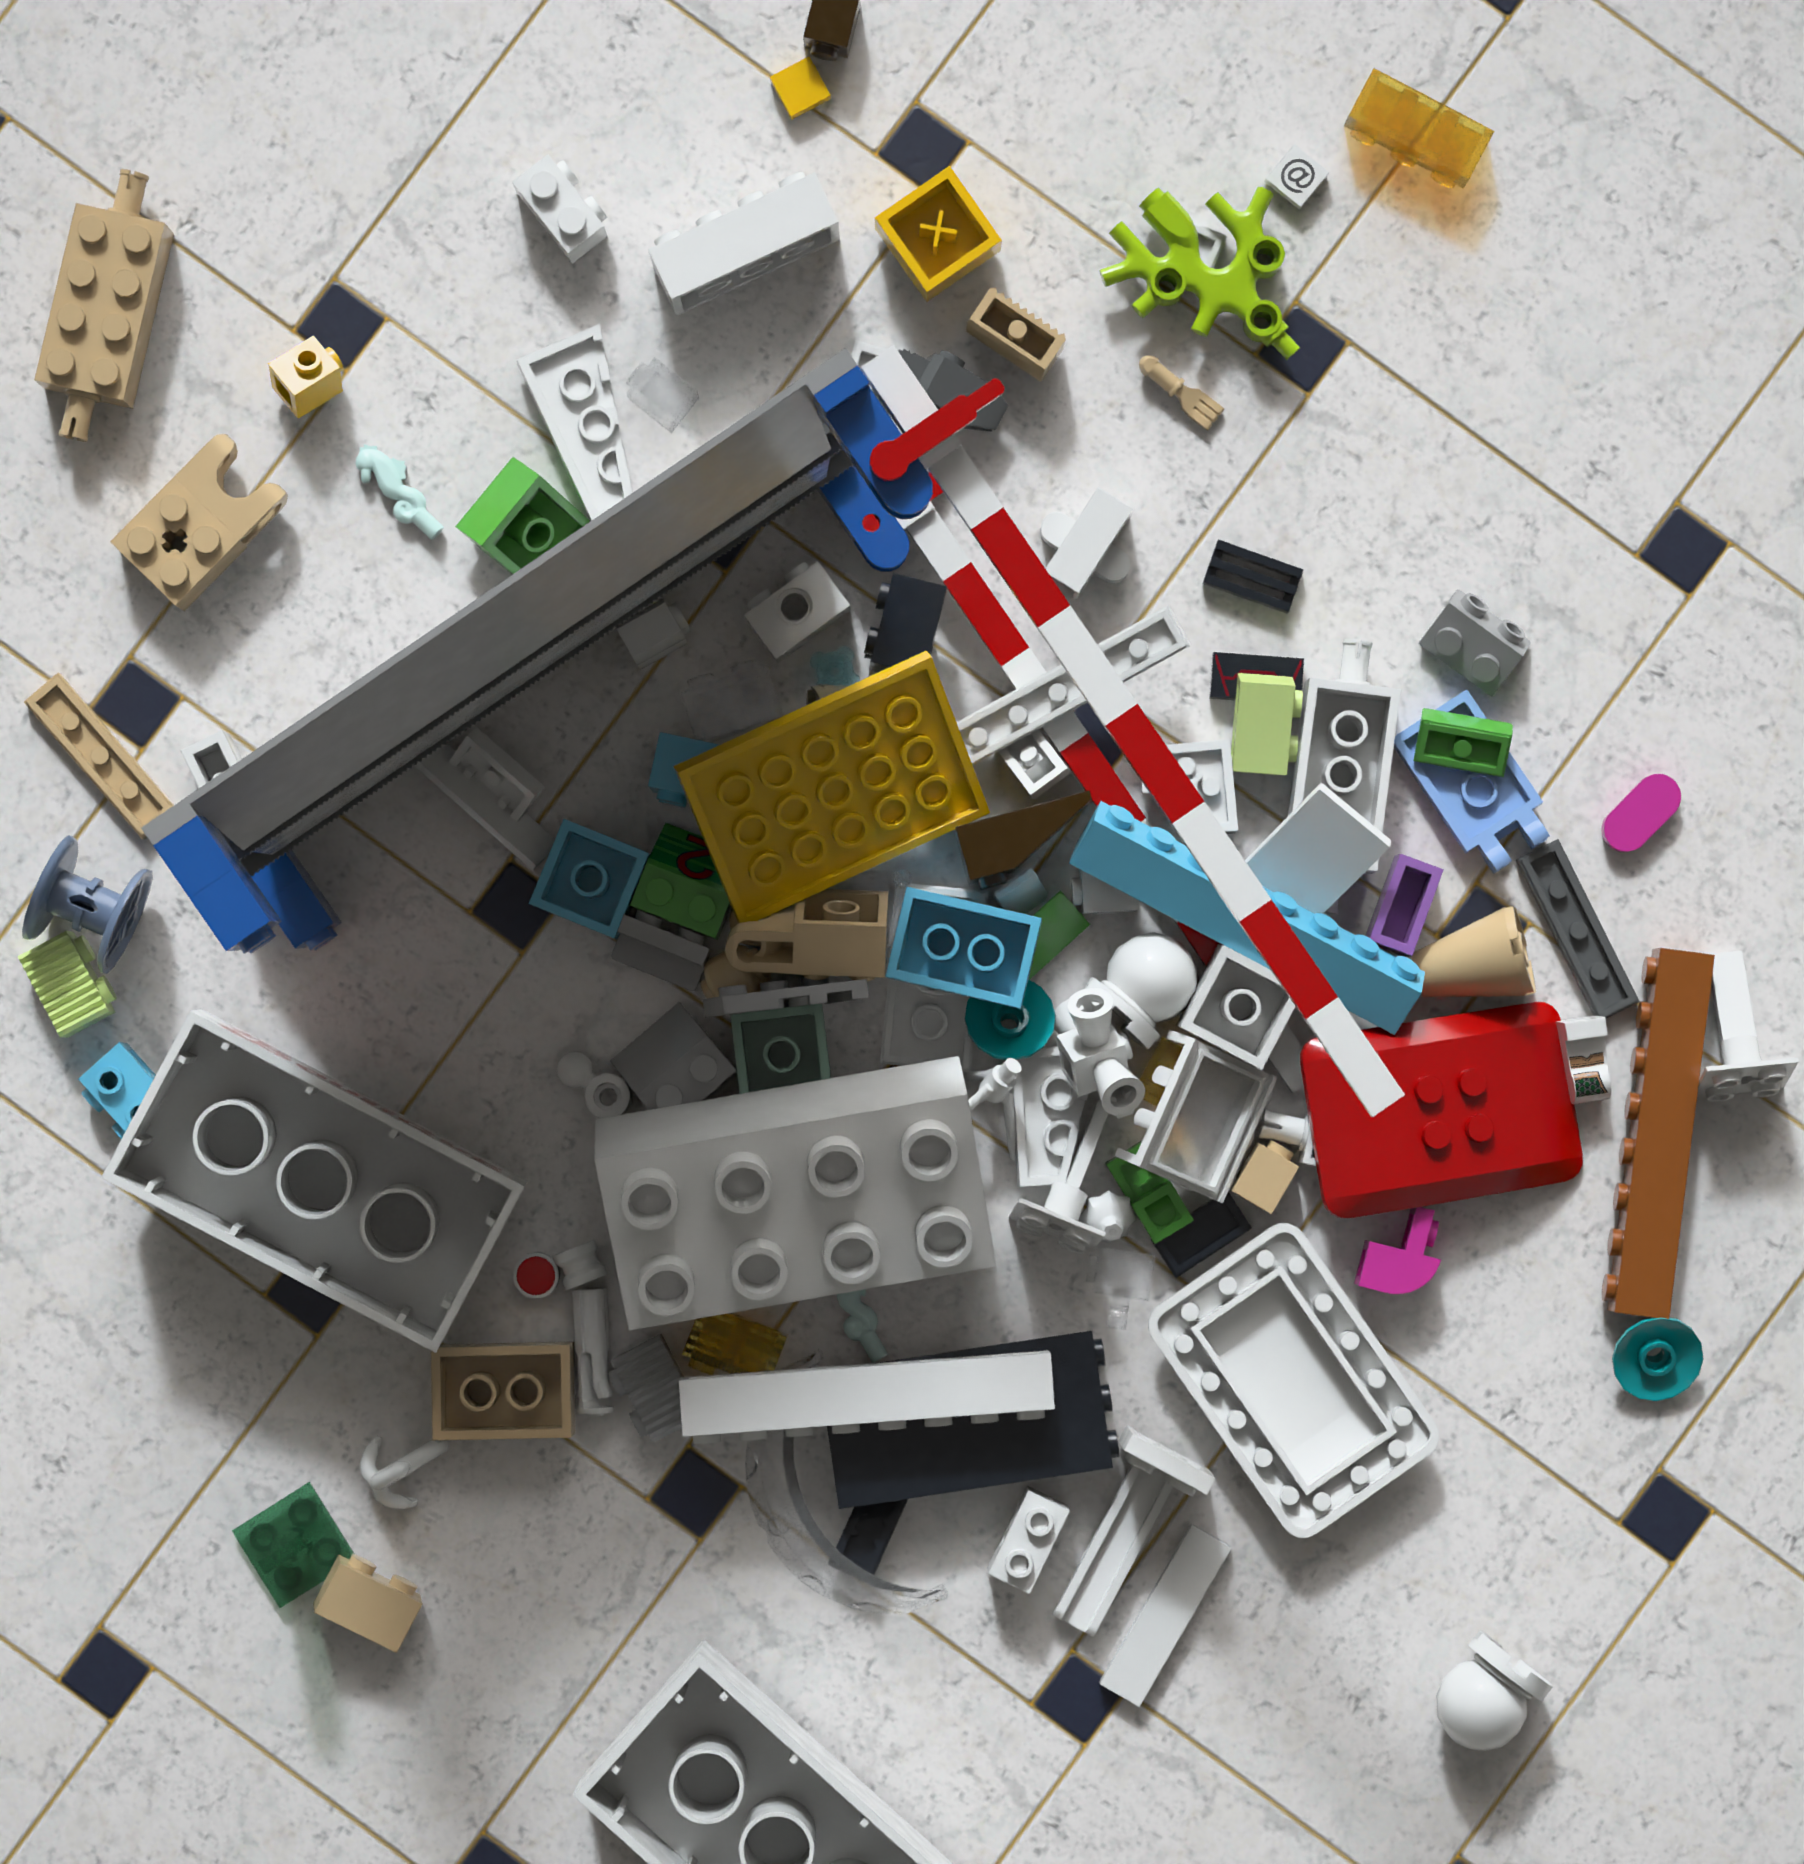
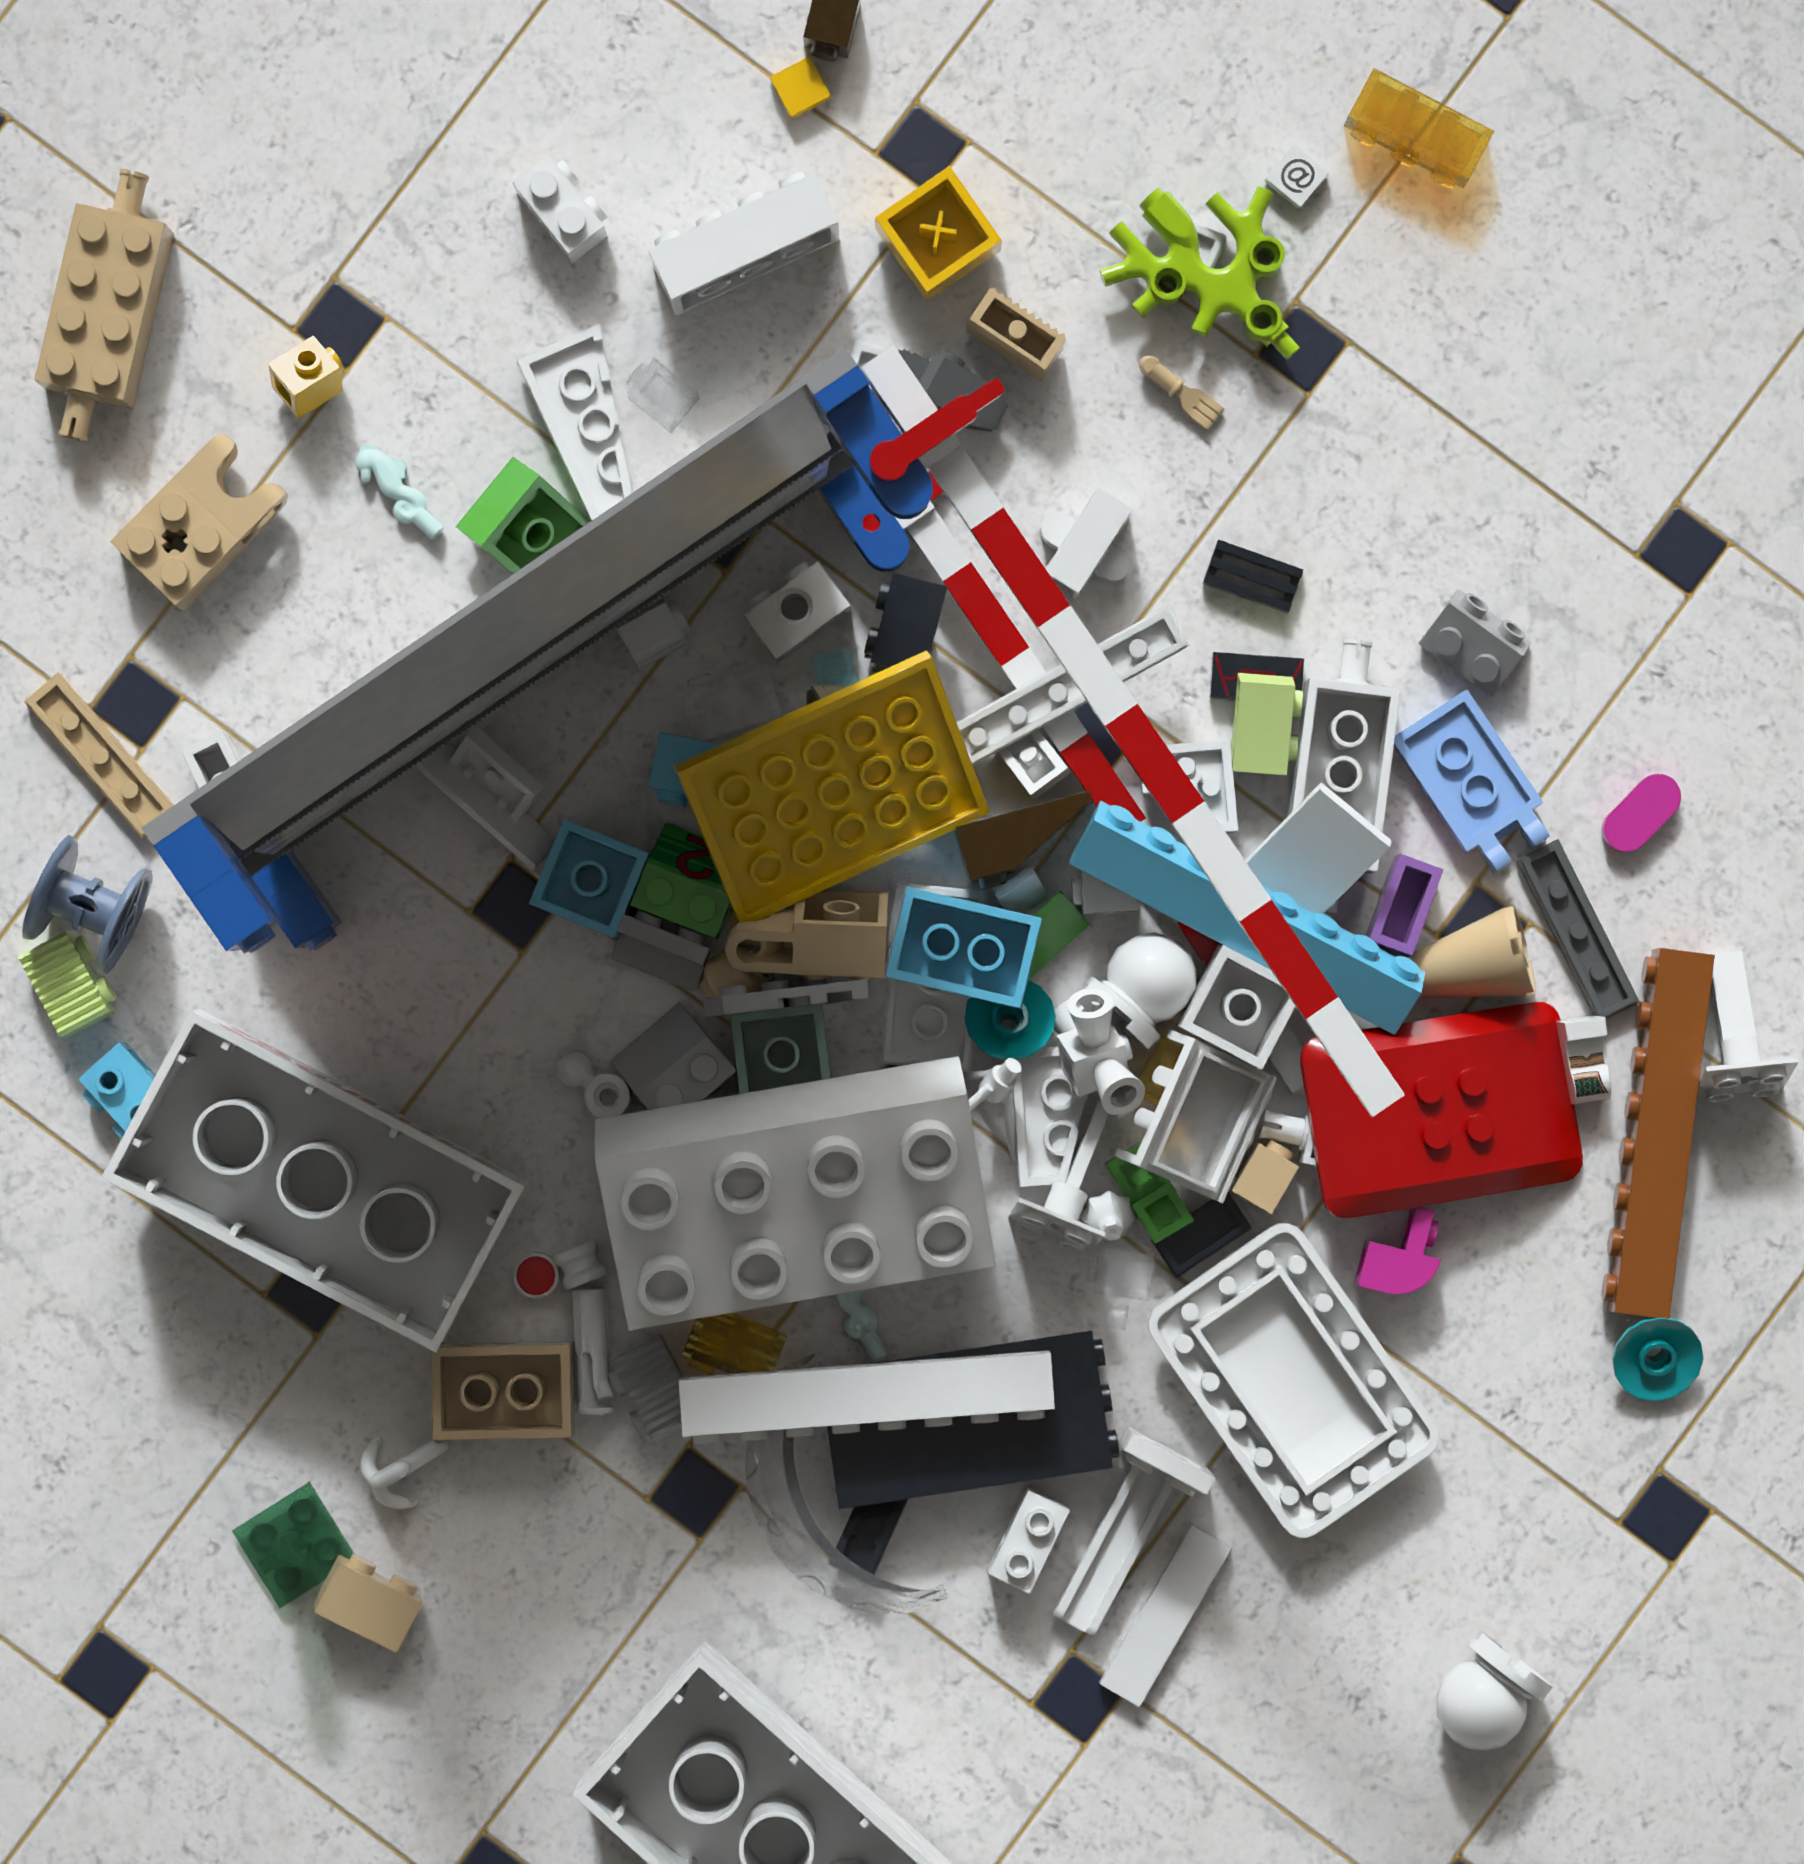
(1463, 742): bright green slope -> none

